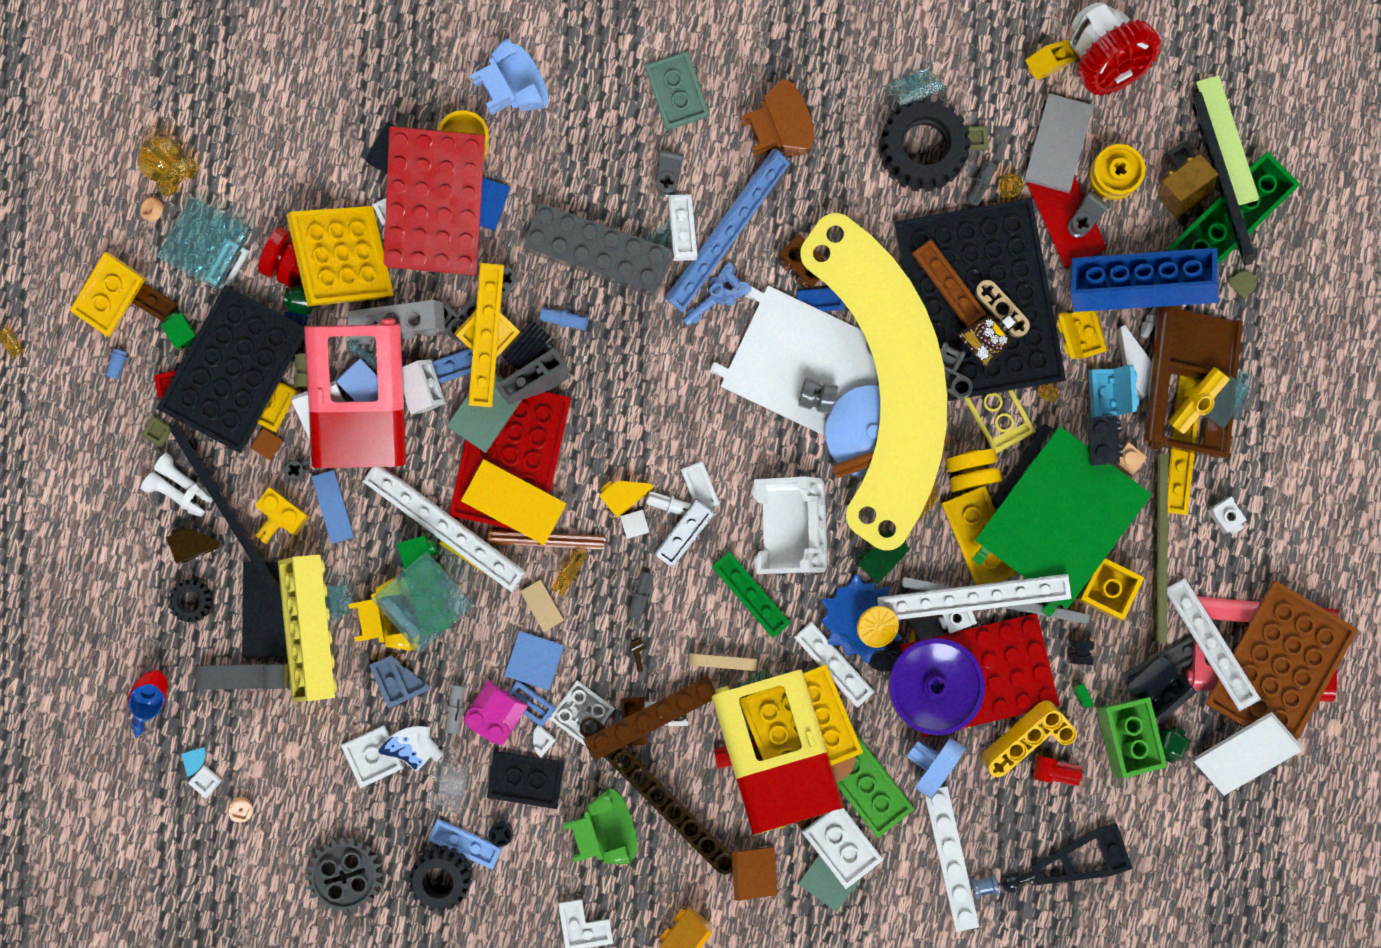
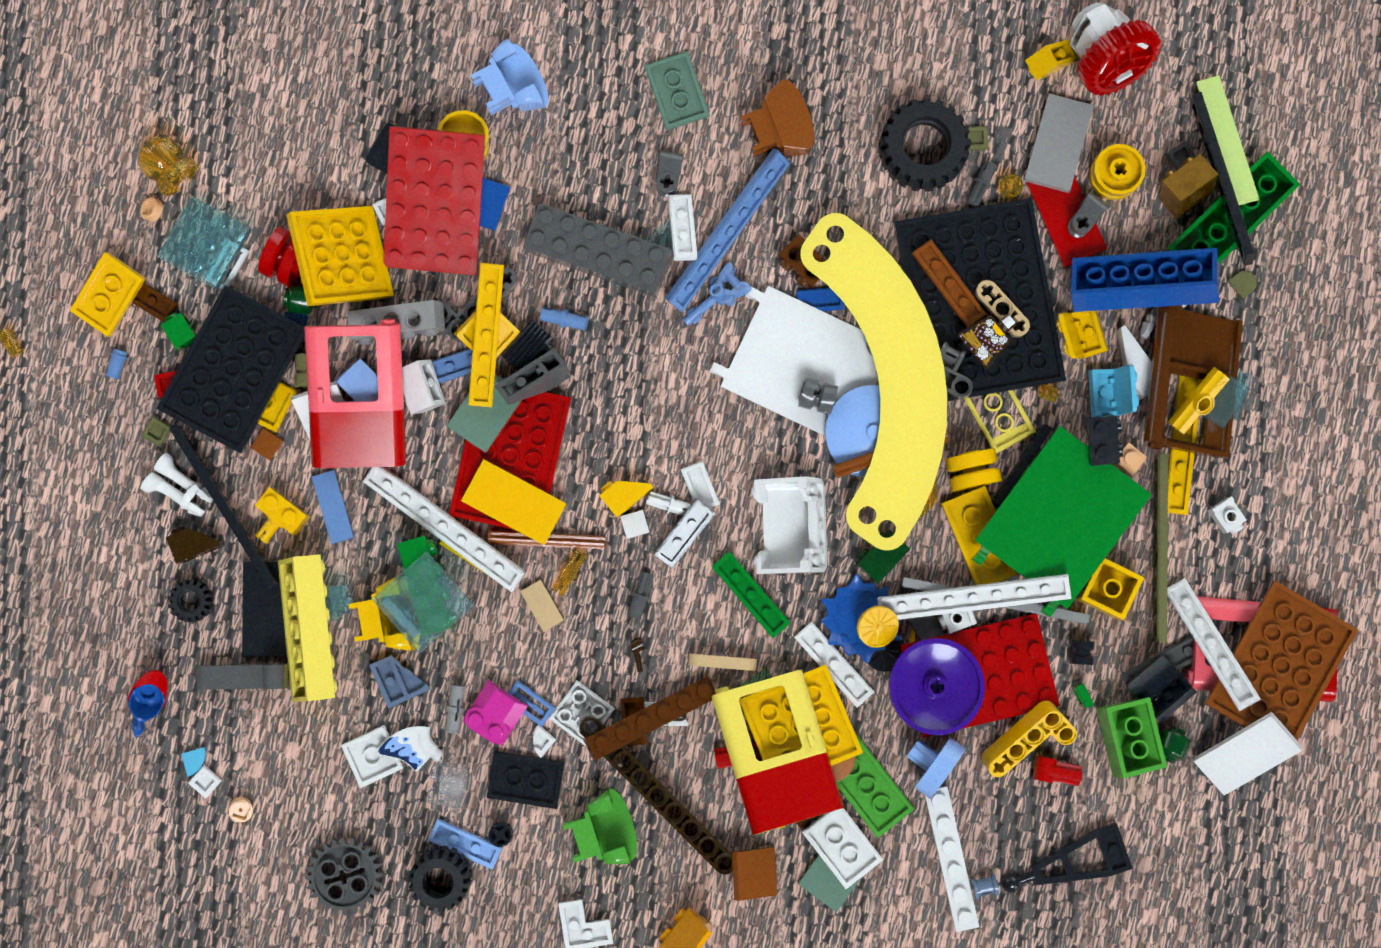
(303, 471): dark grey gear -> none
(361, 354): clear light blue tile -> none
(534, 660): medium blue tile -> none
(915, 87): clear light blue tile -> none

